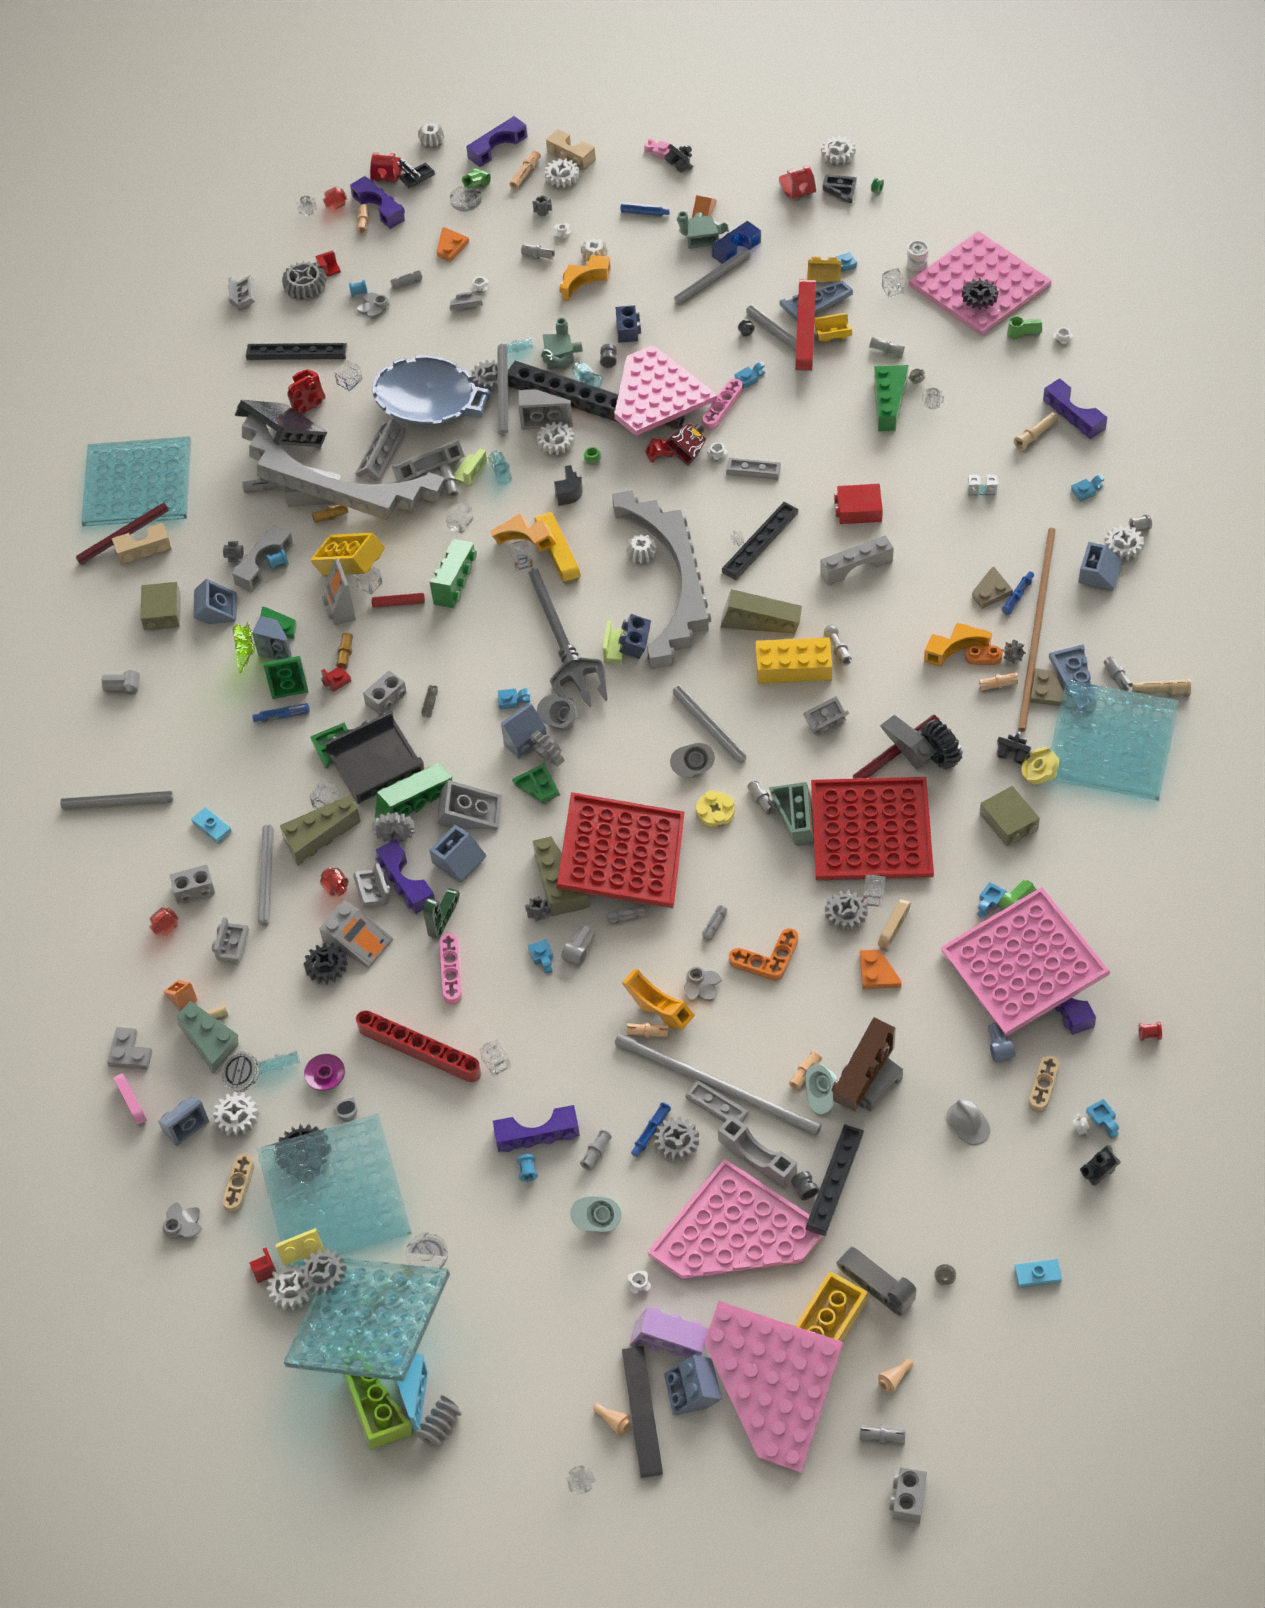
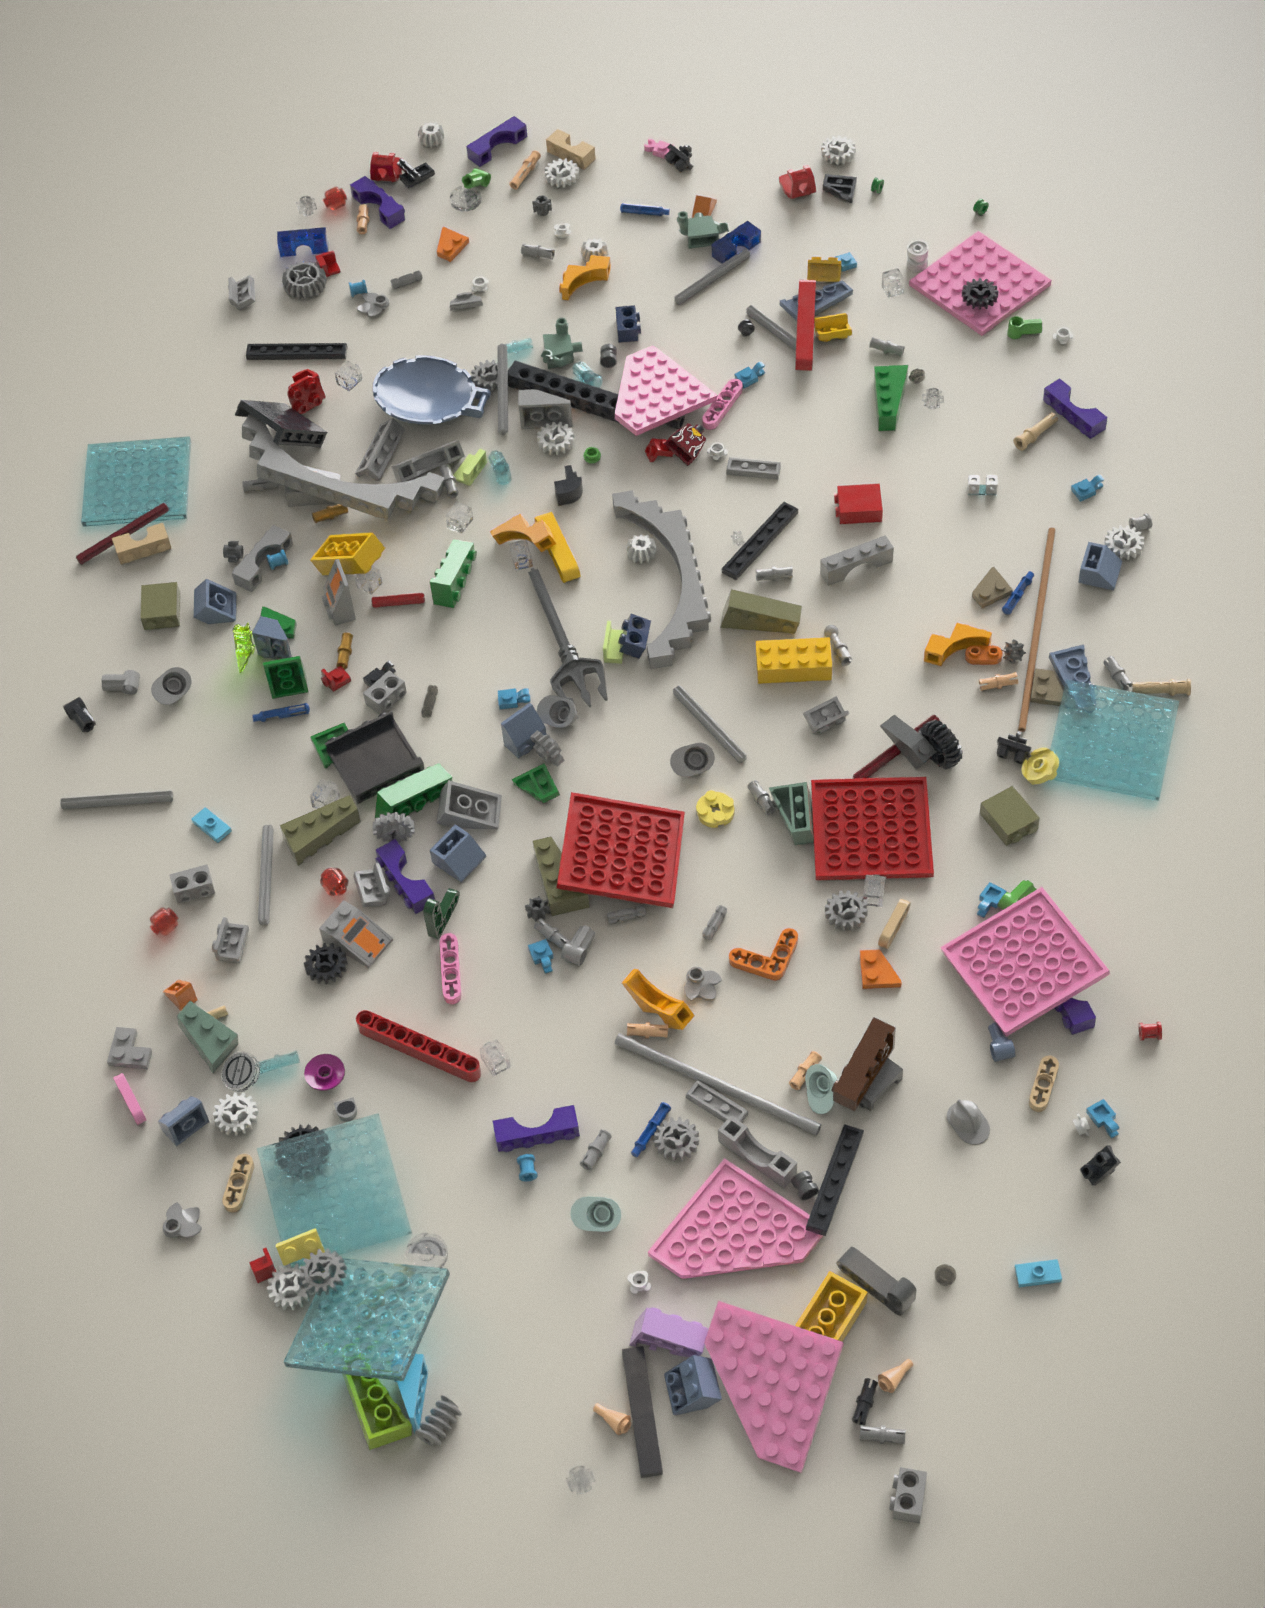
(77, 711): none -> black piece
(171, 685): none -> light grey piece
(314, 238): none -> clear blue arch
(376, 674): none -> black plate
(551, 934): none -> light grey pin
(774, 573): none -> light grey pin
(864, 1401): none -> black pin
(980, 206): none -> green bush

